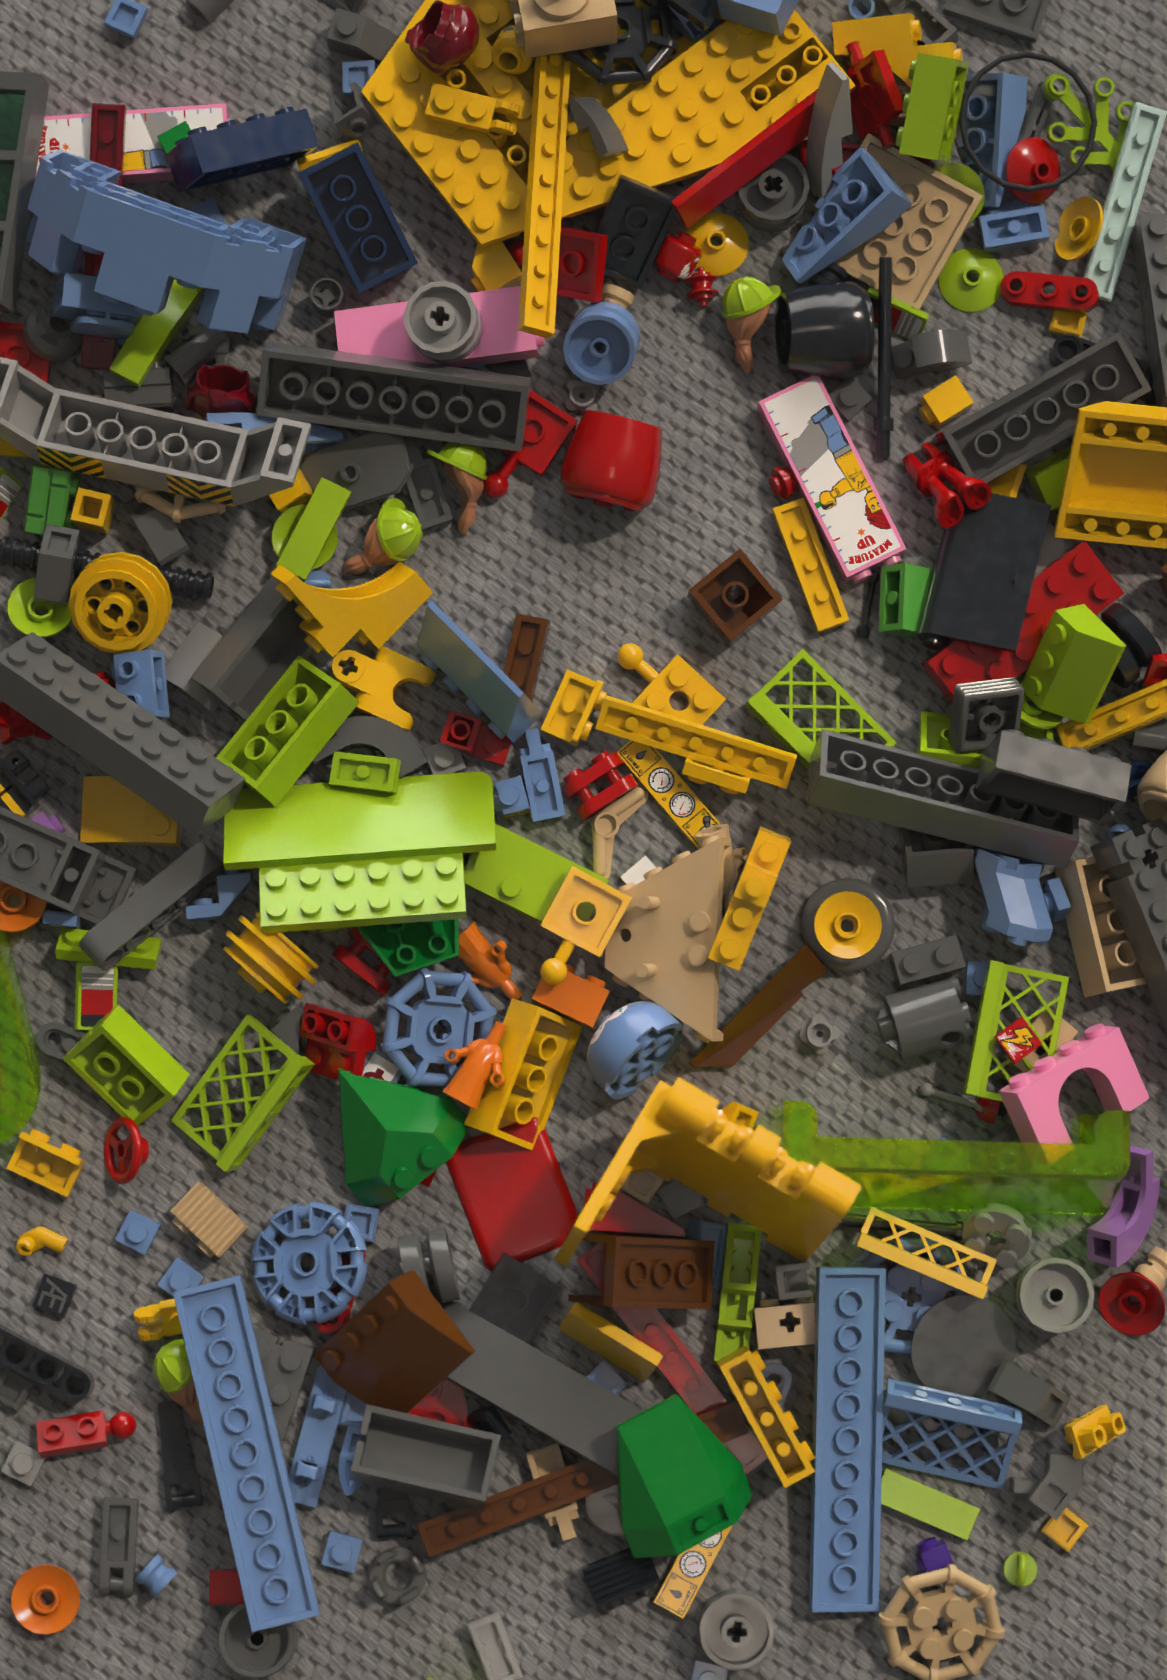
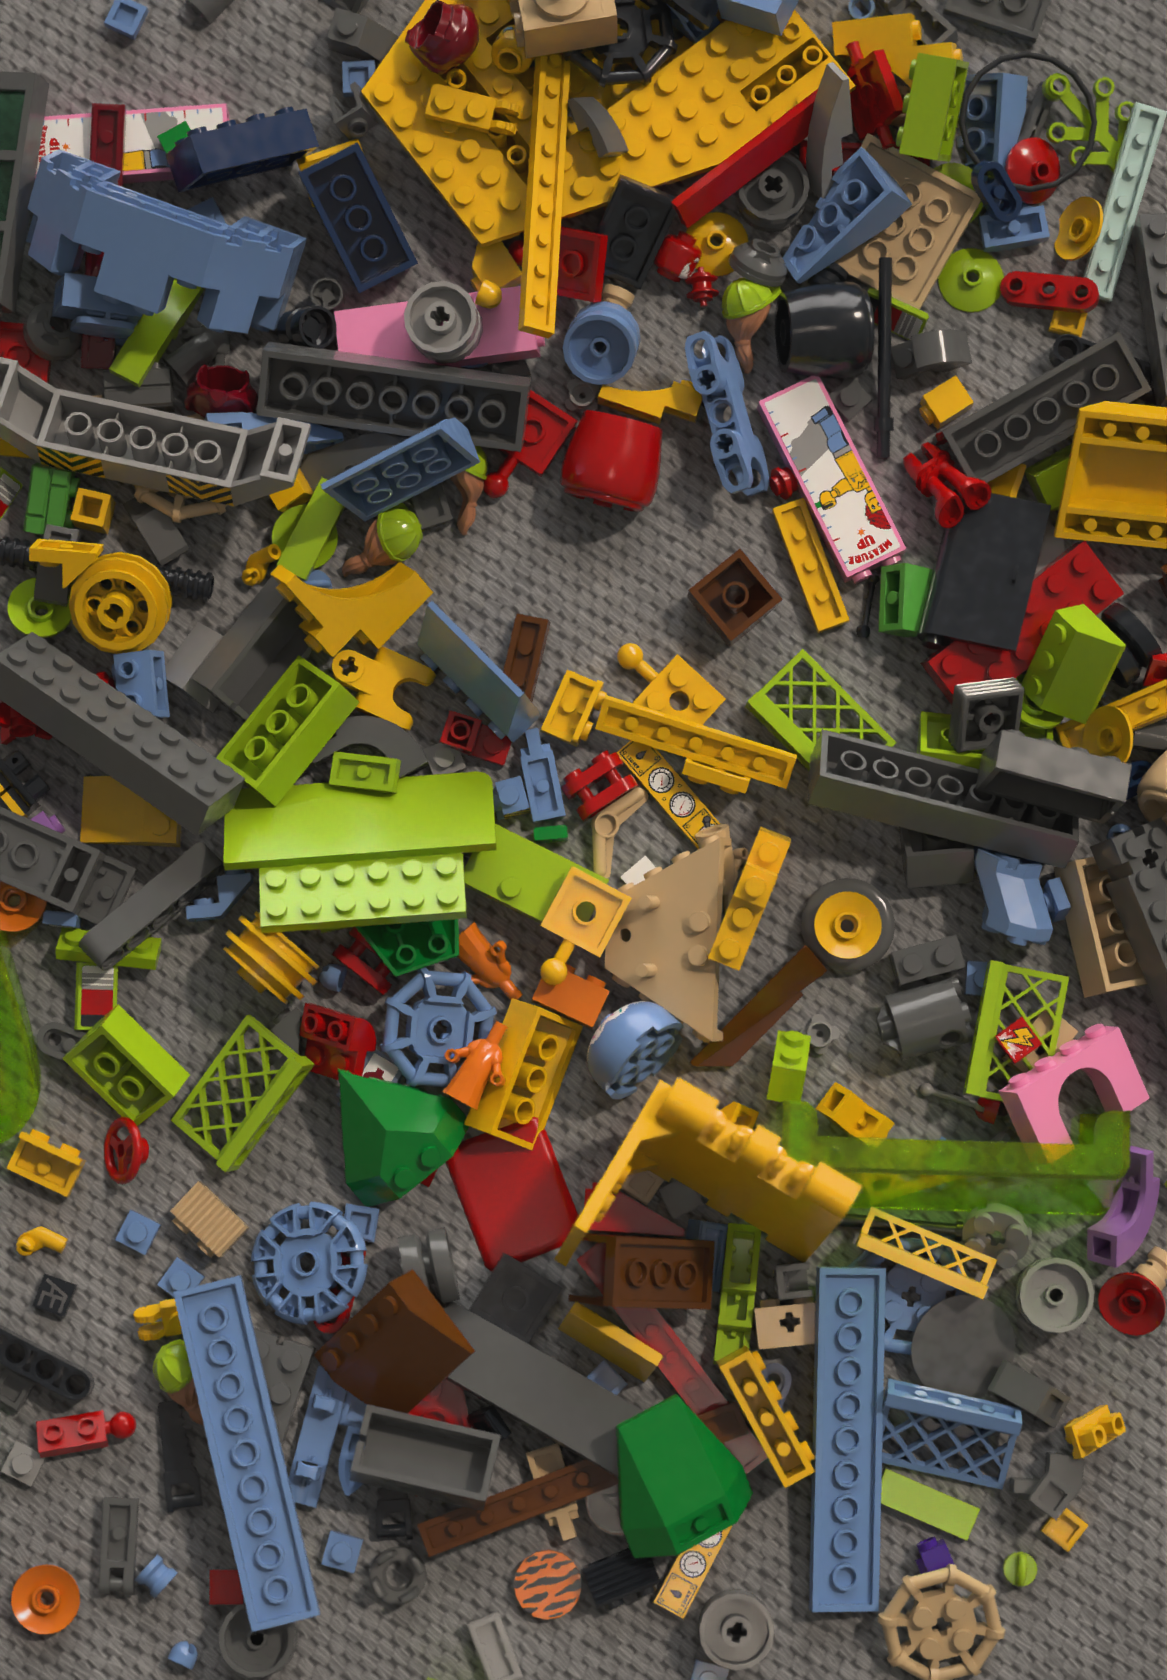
(72, 555): none -> yellow slope
(184, 1654): none -> medium blue hinge
(258, 564): none -> yellow arm
(307, 327): none -> black wheel
(333, 976): none -> medium blue hinge
(404, 469): none -> medium blue slope
(489, 295): none -> yellow hinge
(547, 1584): none -> orange tile
(550, 834): none -> green tile
(679, 400): none -> yellow slope
(721, 386): none -> medium blue piece
(759, 262): none -> dark grey piece
(789, 1066): none -> lime brick
(853, 1114): none -> yellow brick
(996, 188): none -> dark blue plate
(1108, 733): none -> yellow dish

